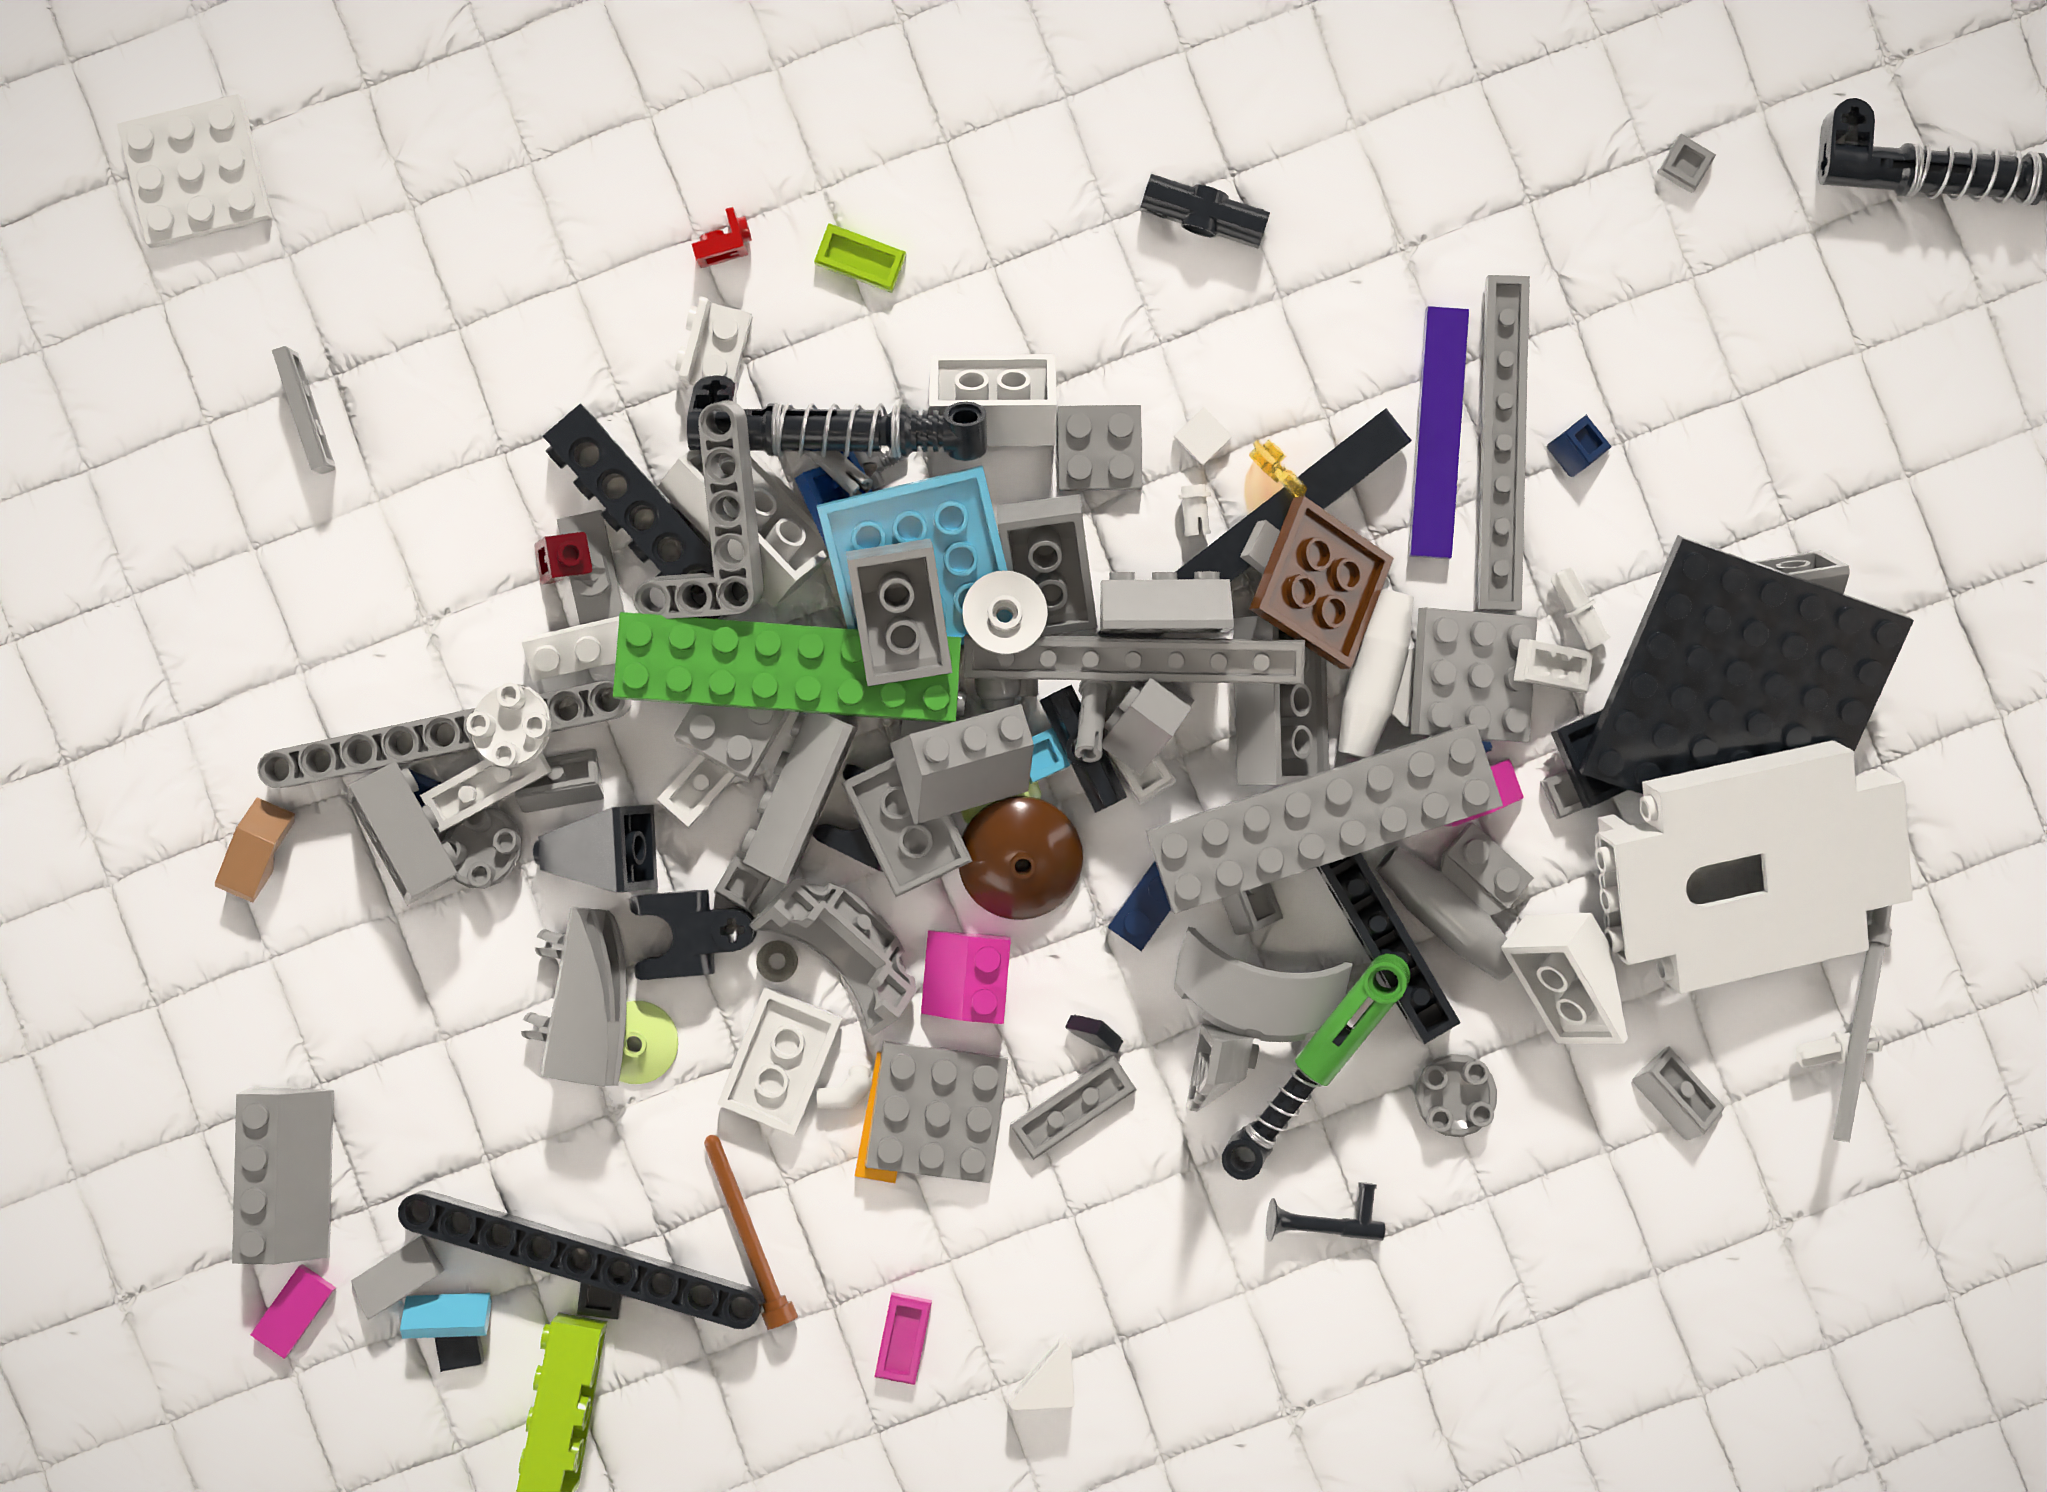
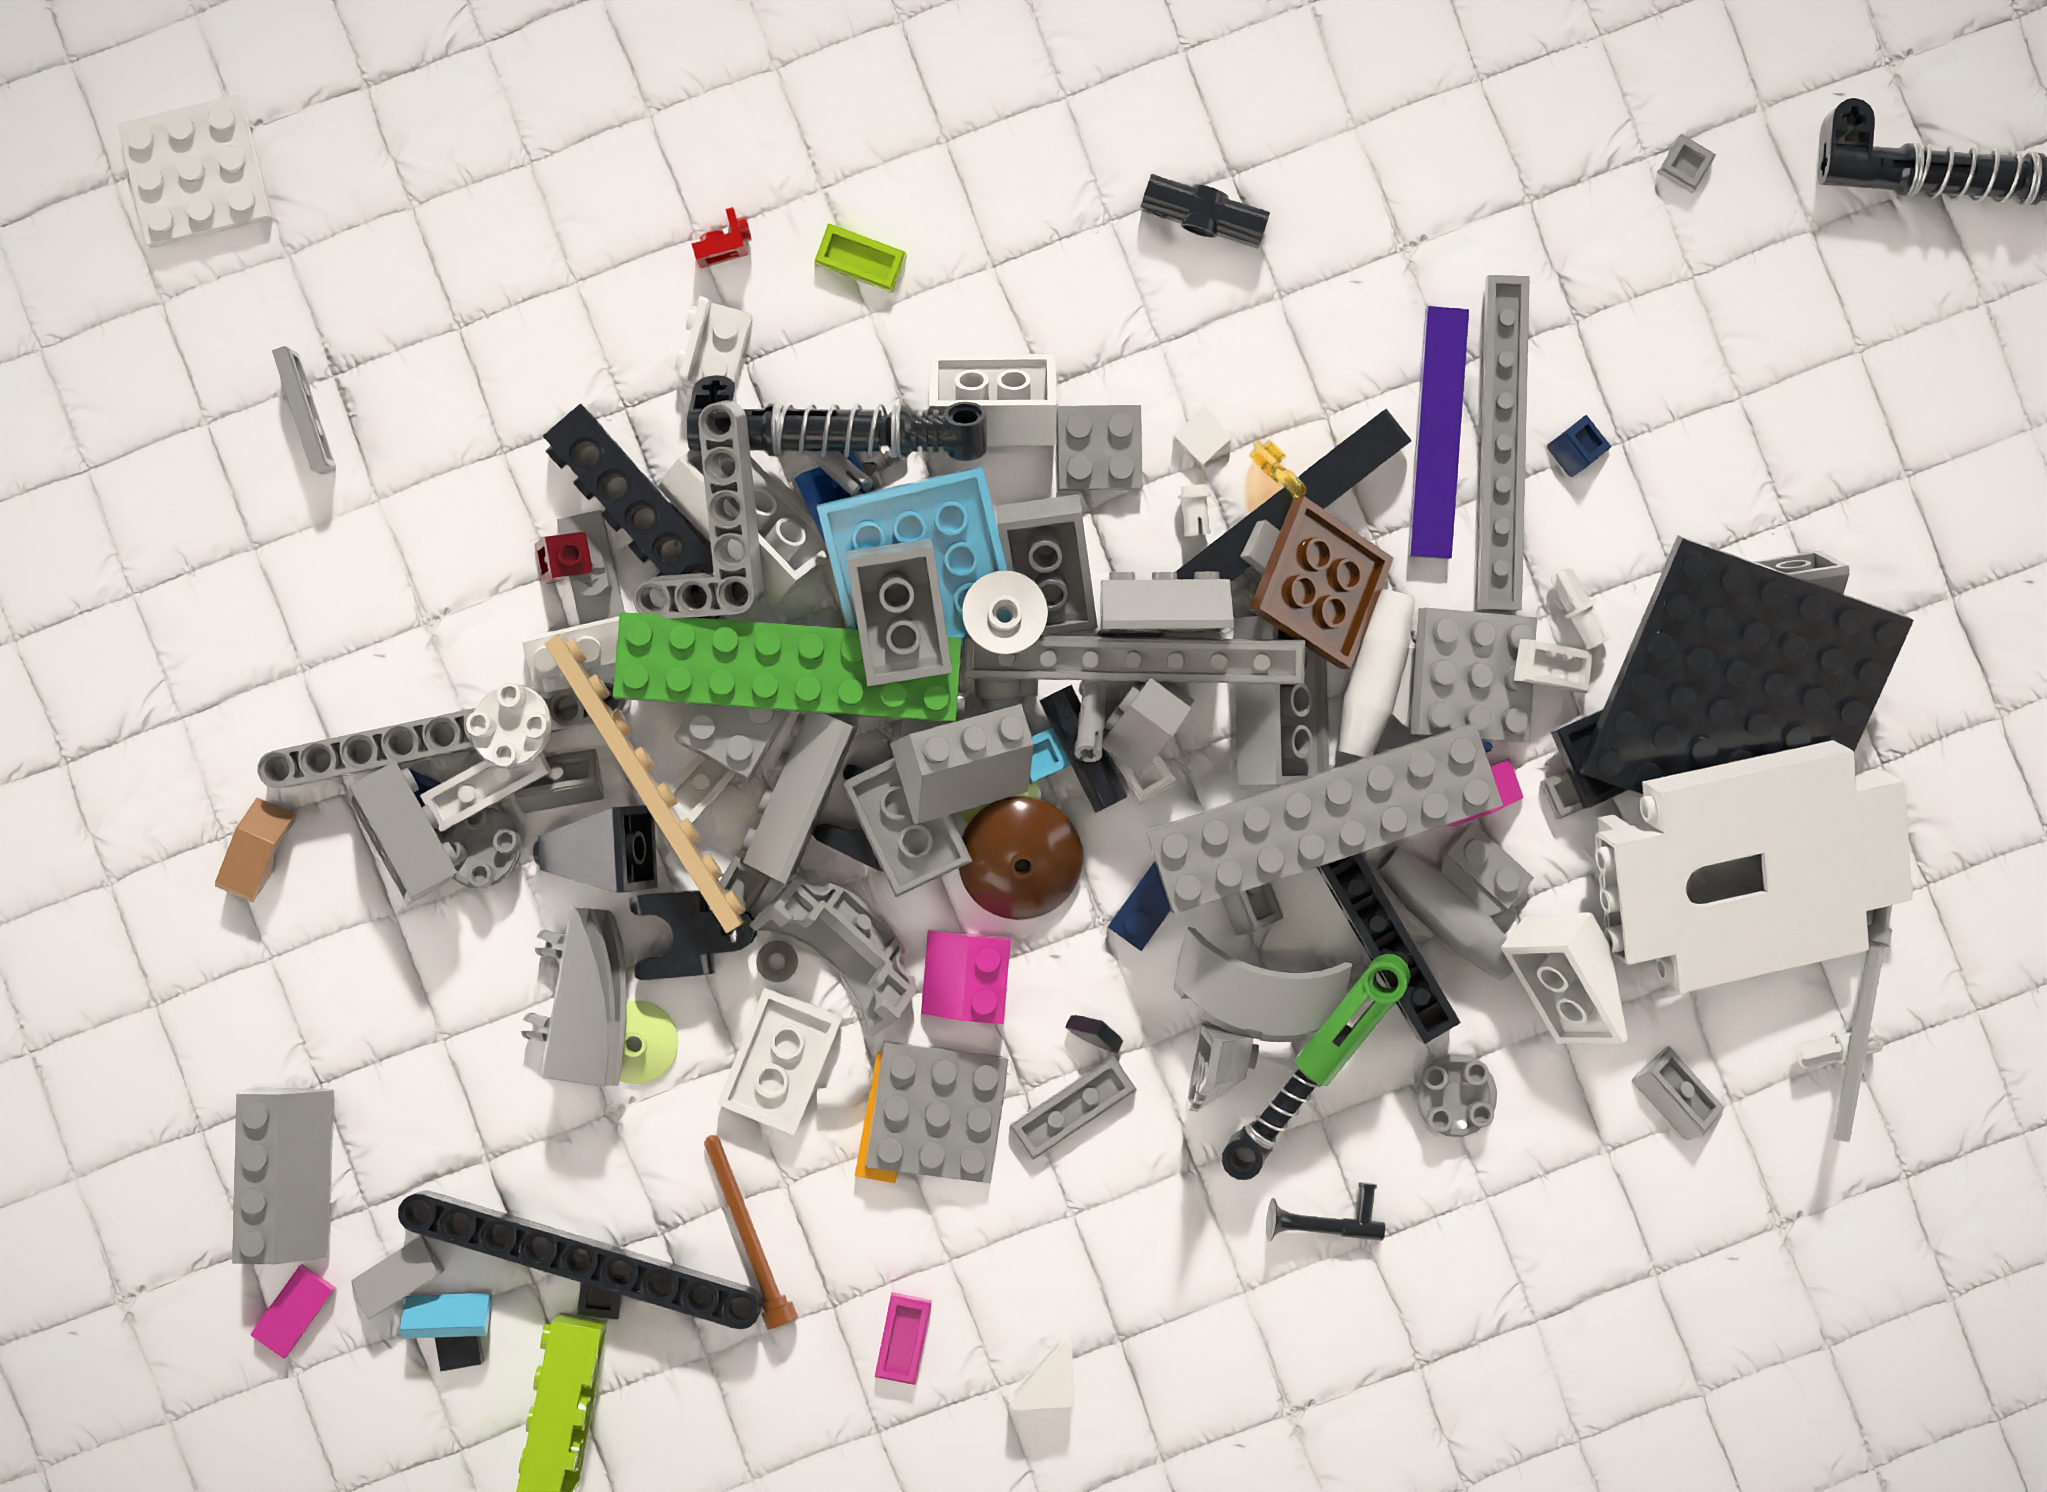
(637, 767): none -> tan plate

